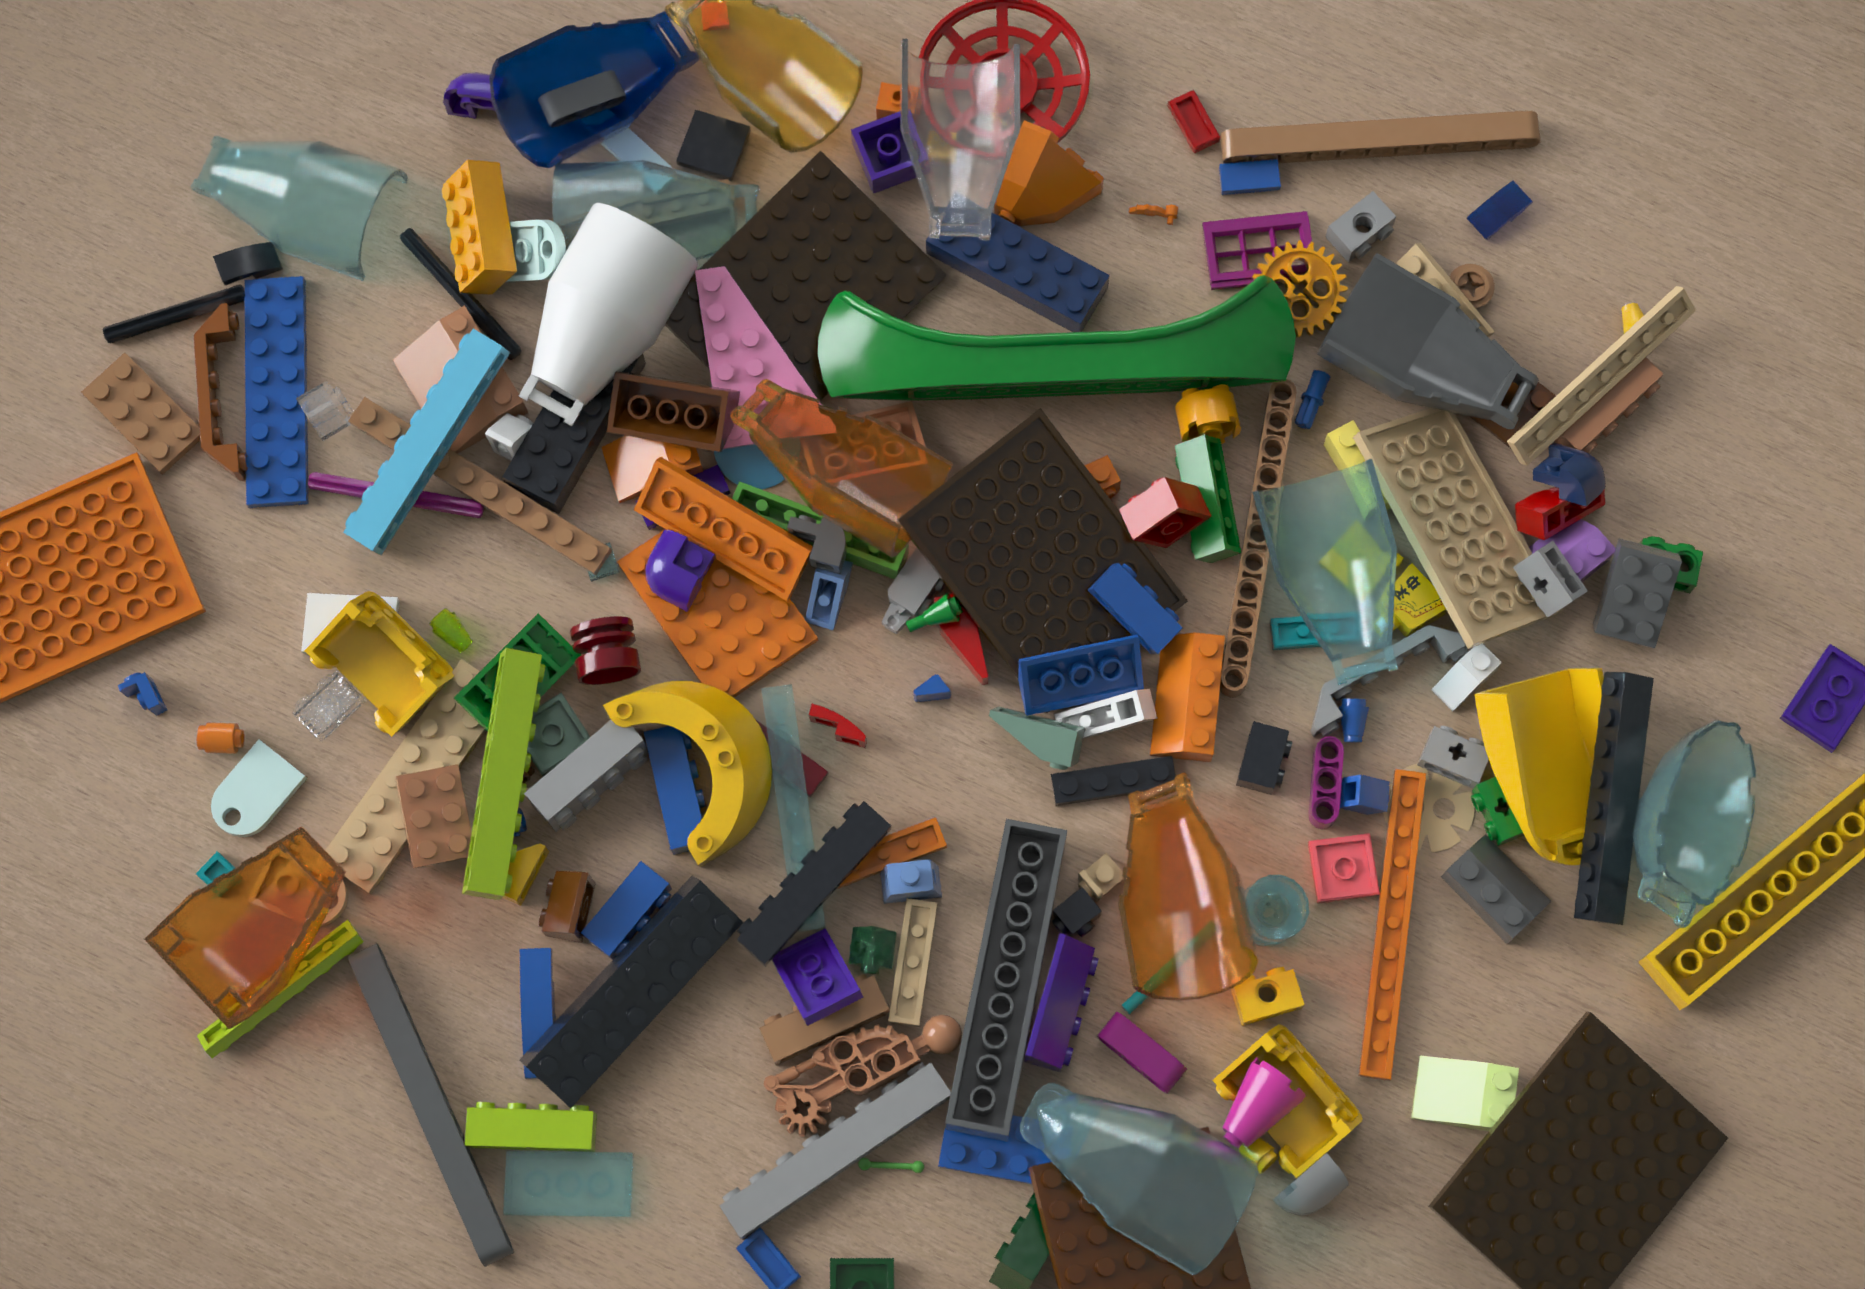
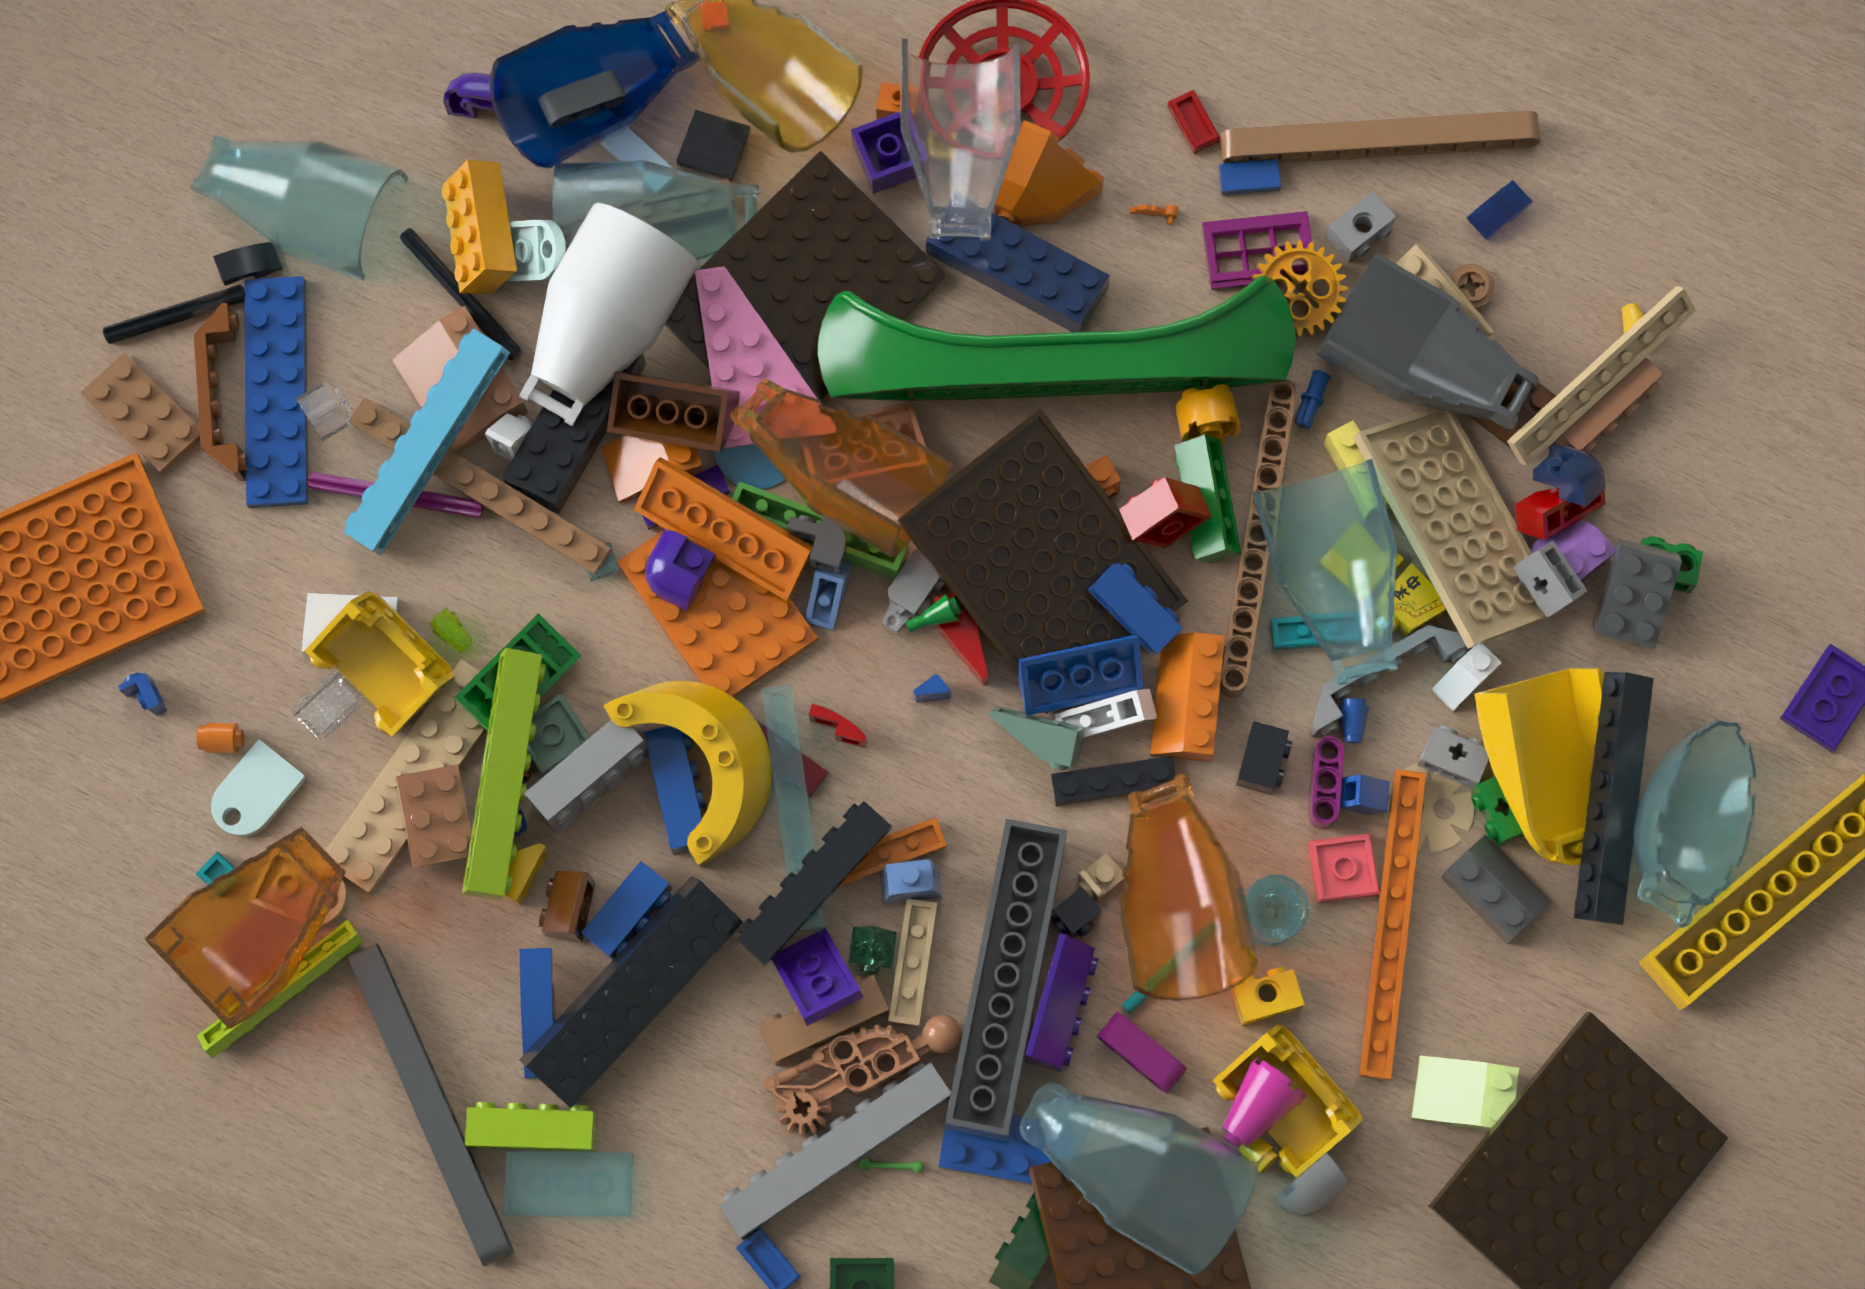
(605, 650): dark red wheel -> none

